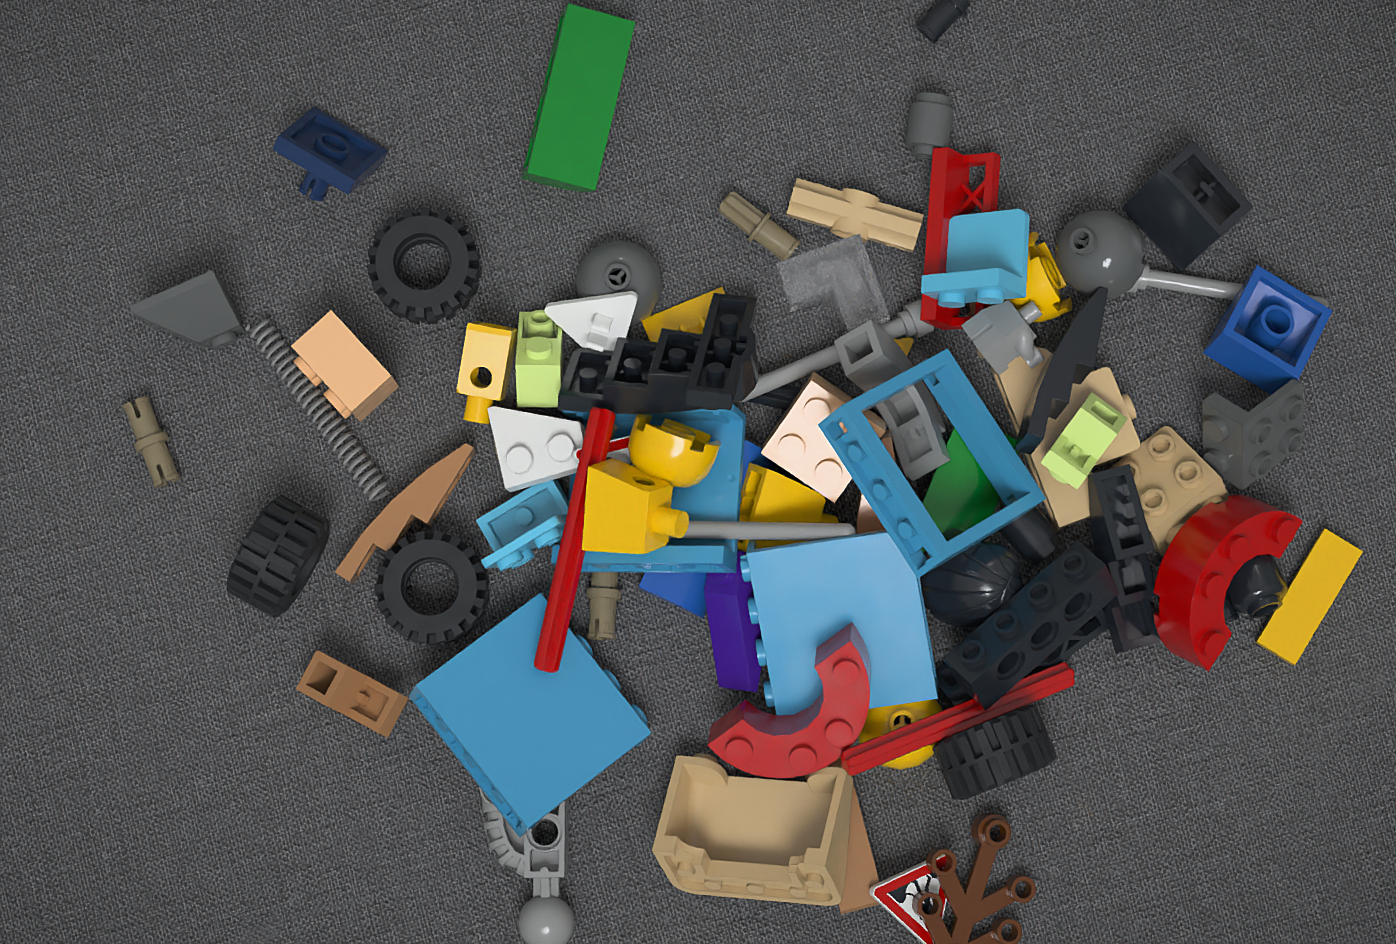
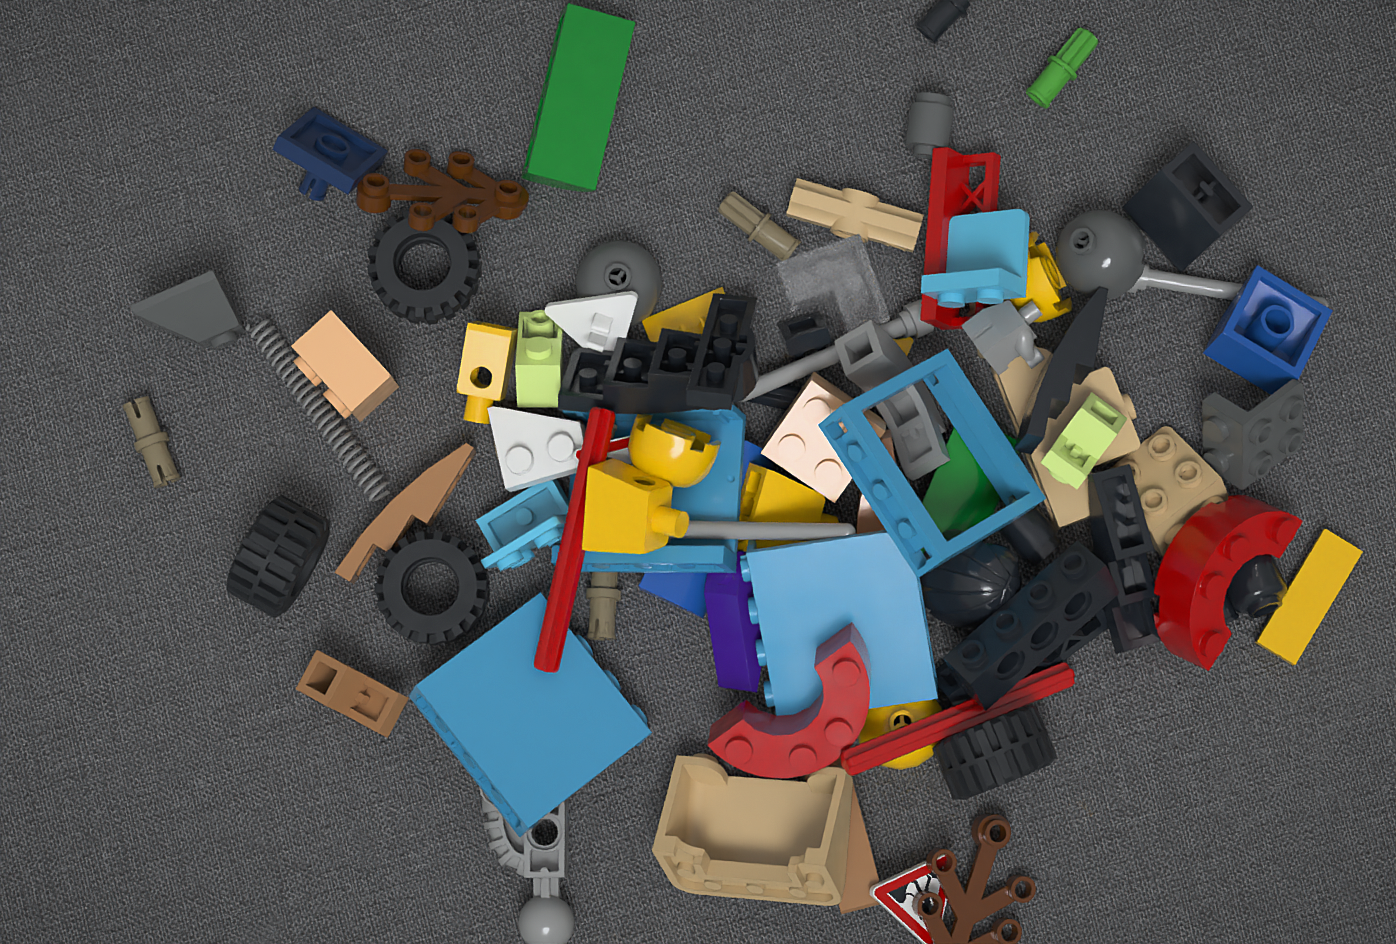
(498, 199): none -> reddish brown plant
(804, 334): none -> black tile
(1062, 67): none -> bright green axle

